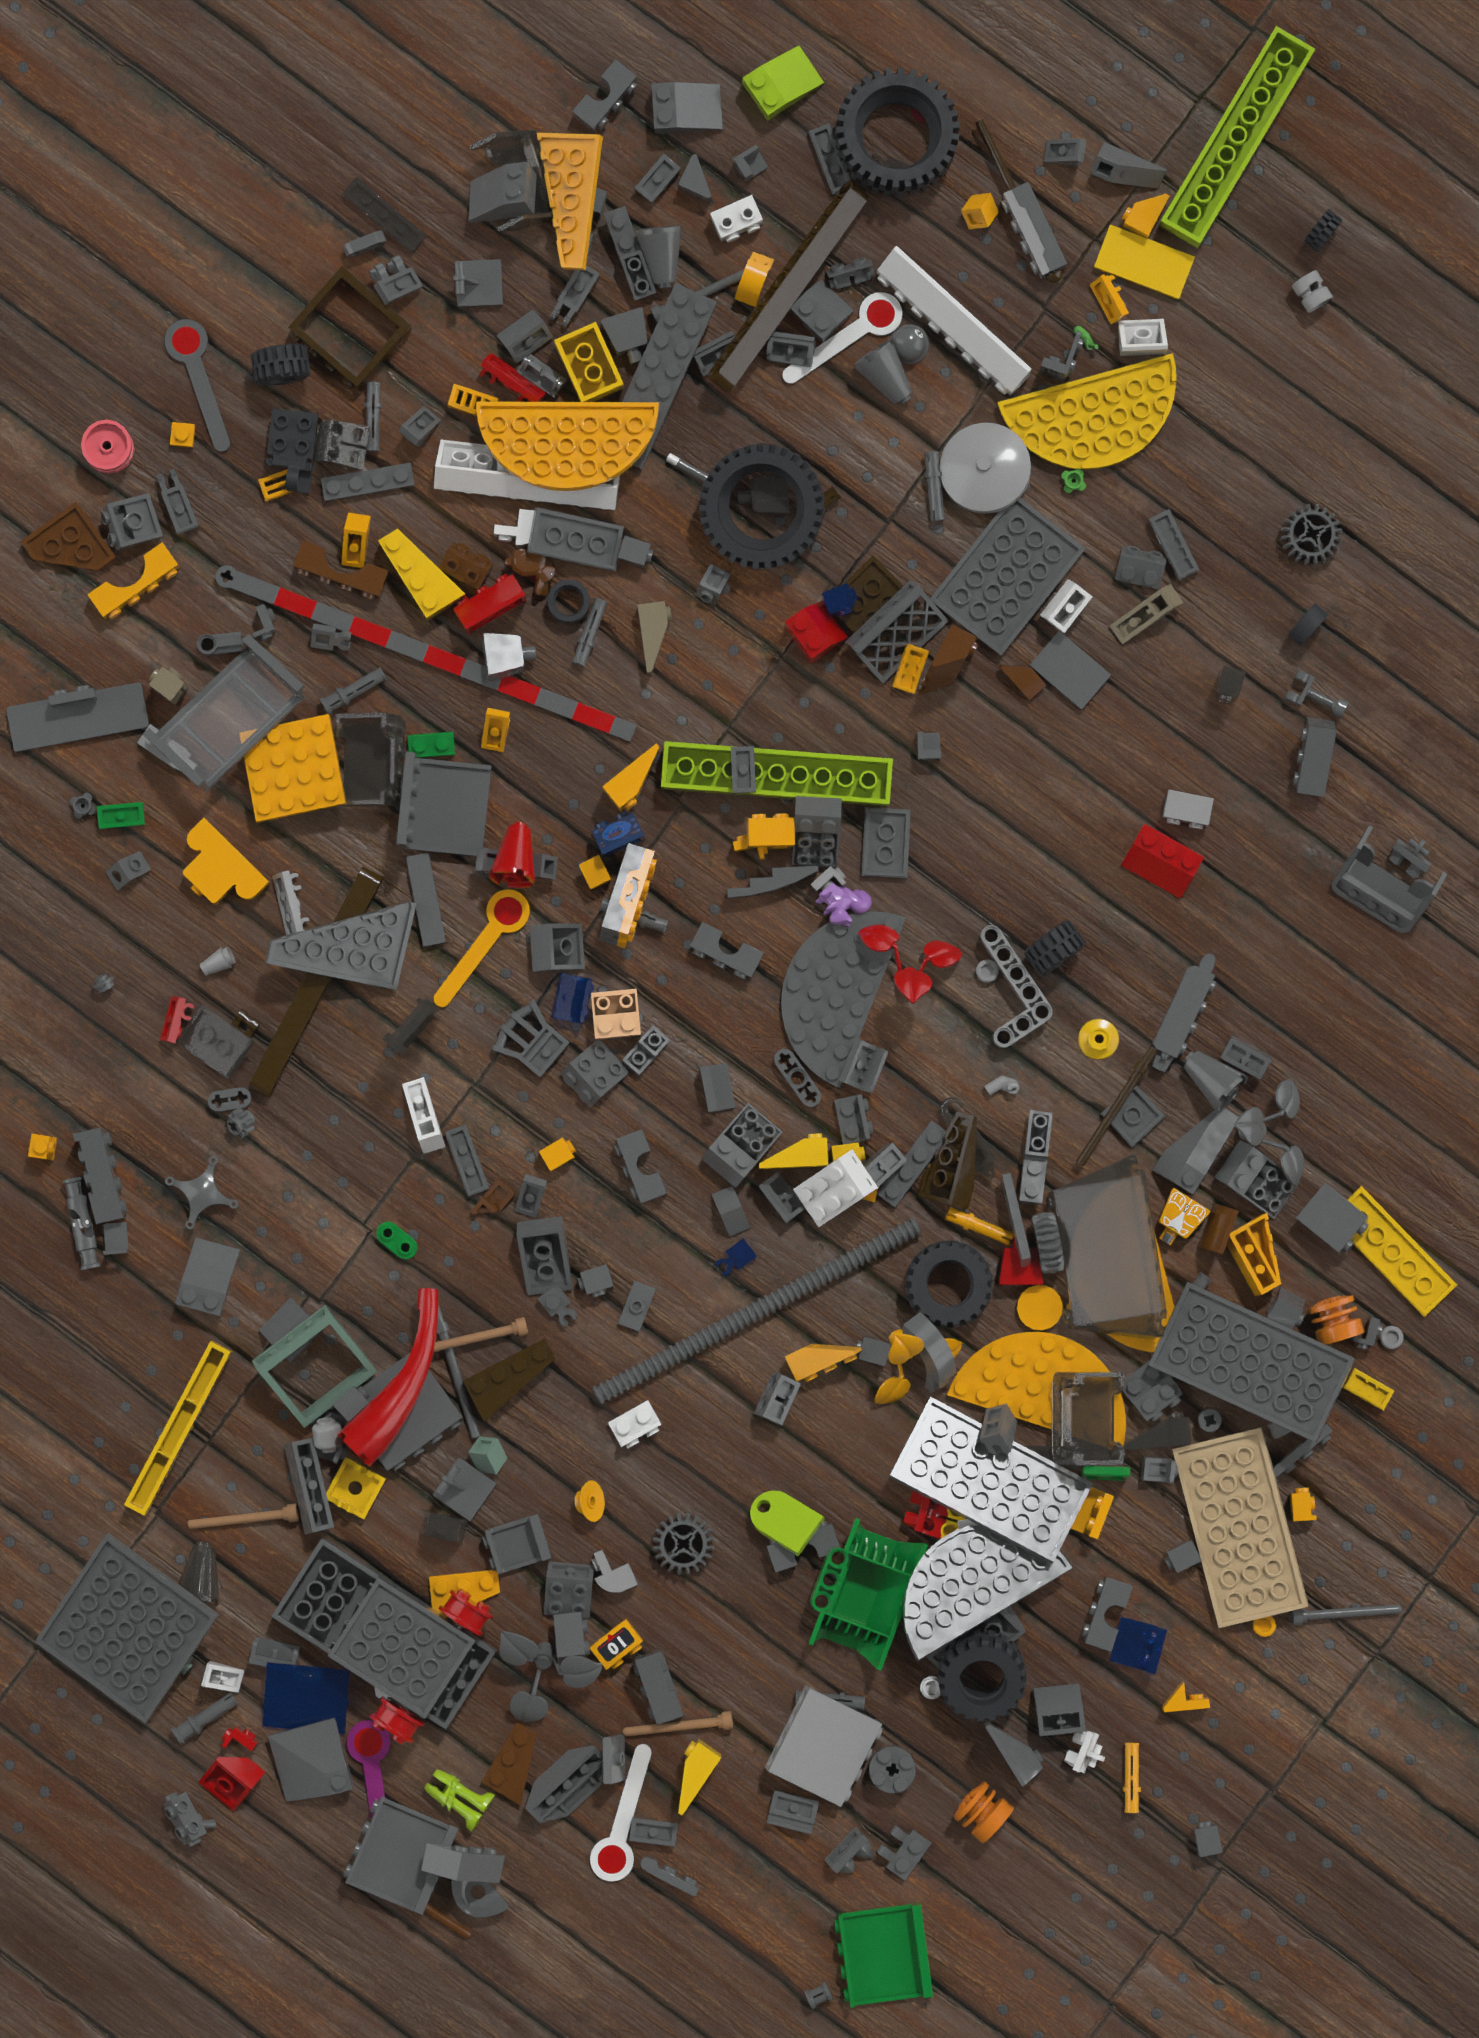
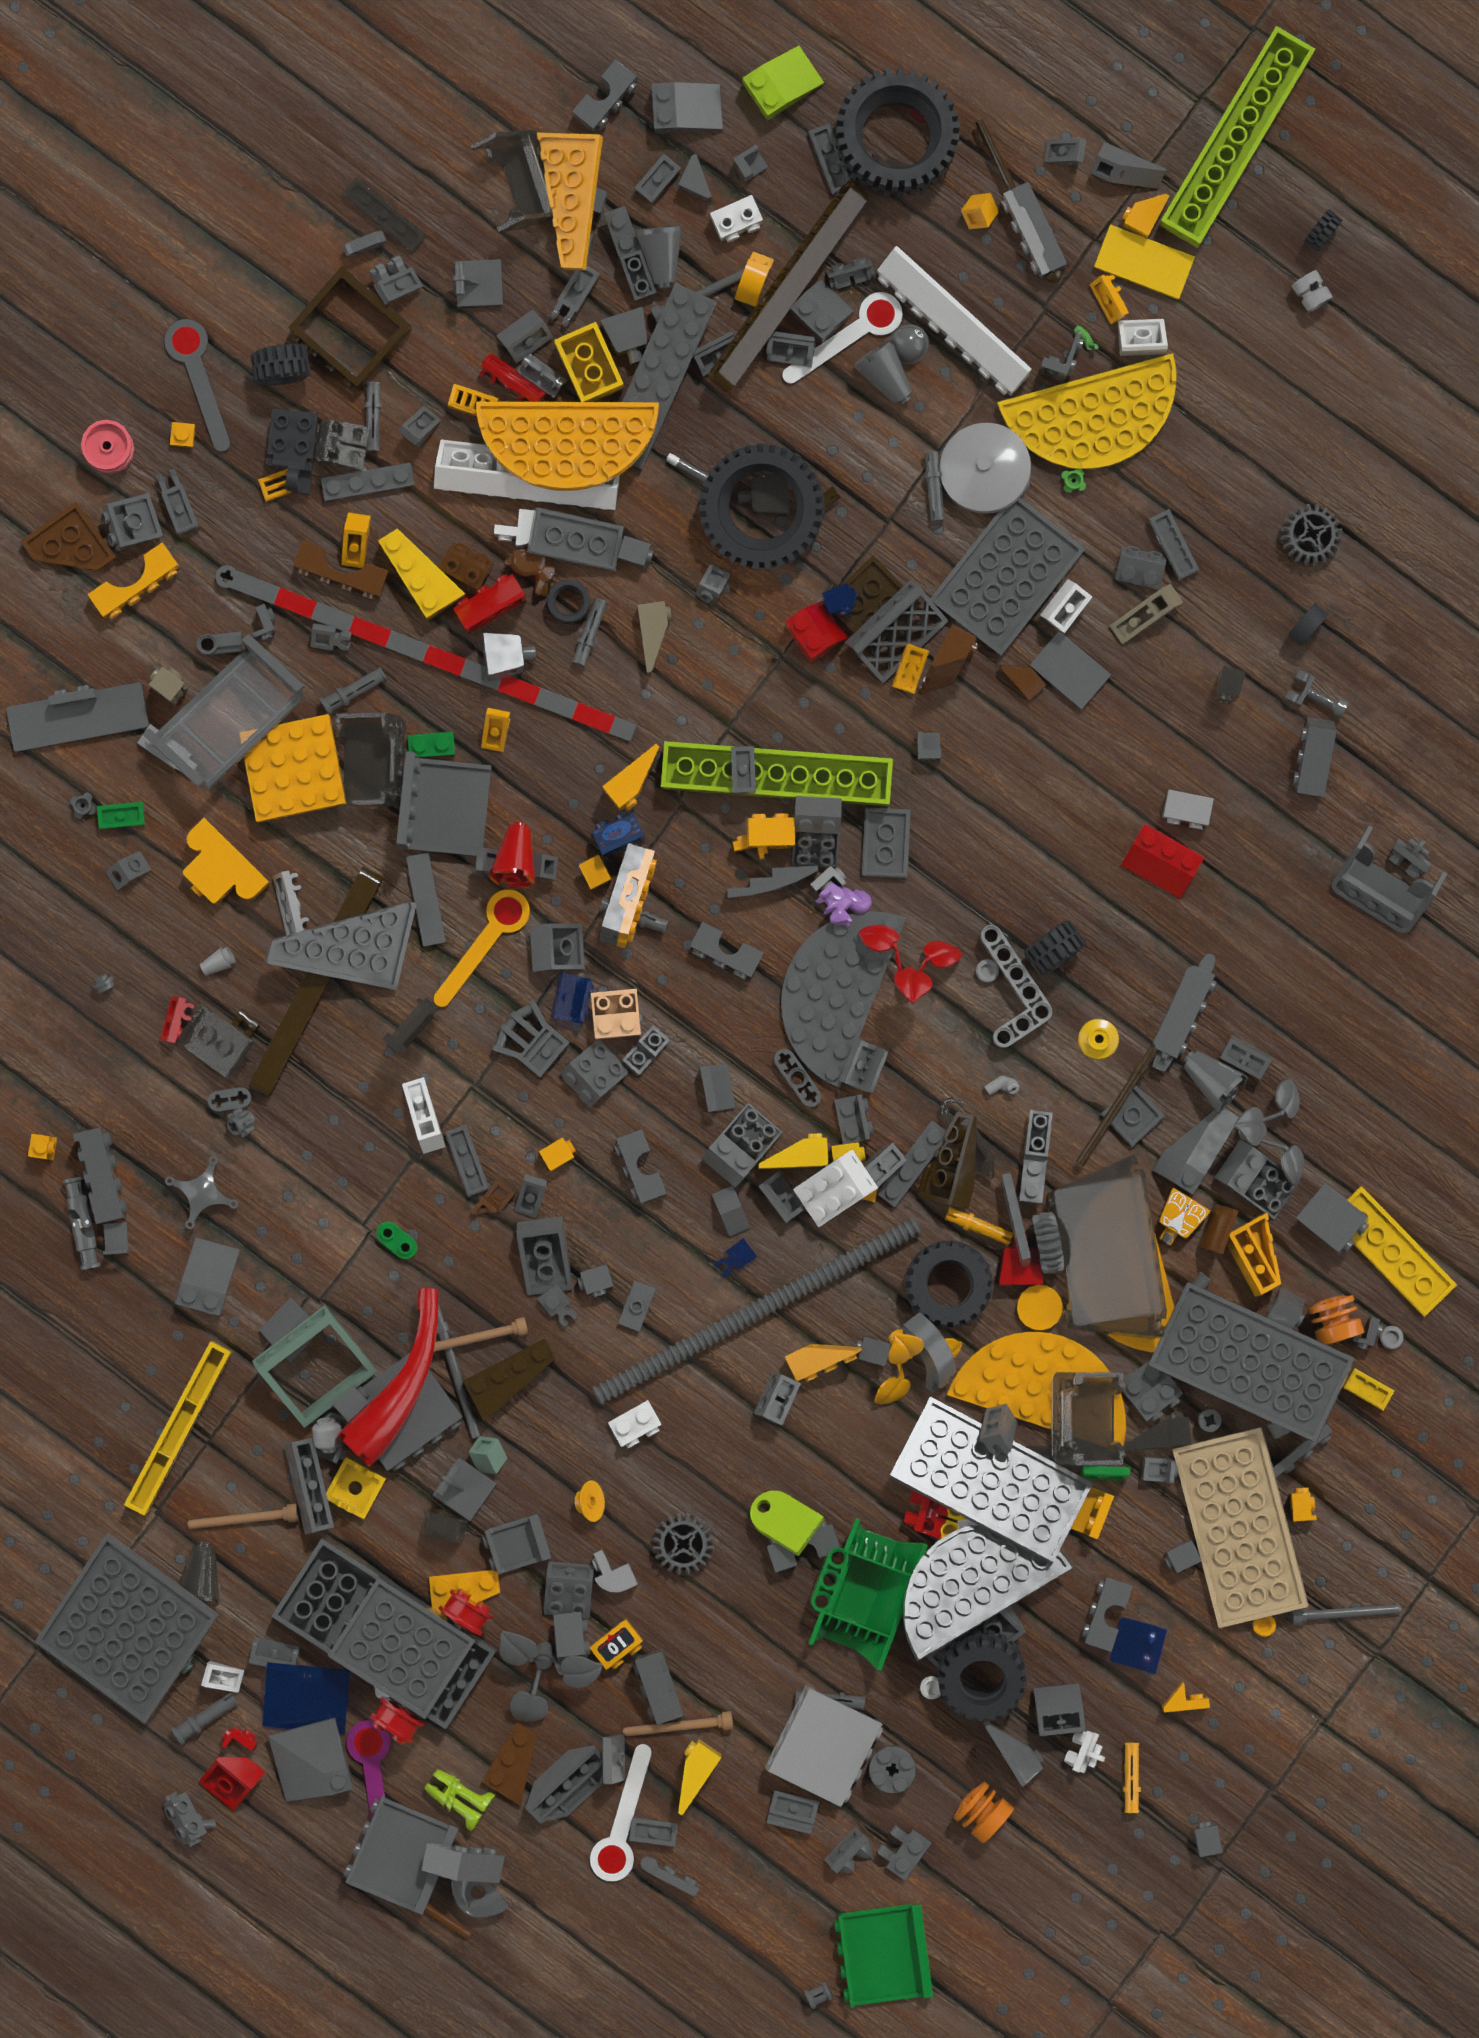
(503, 193): dark grey slope -> none

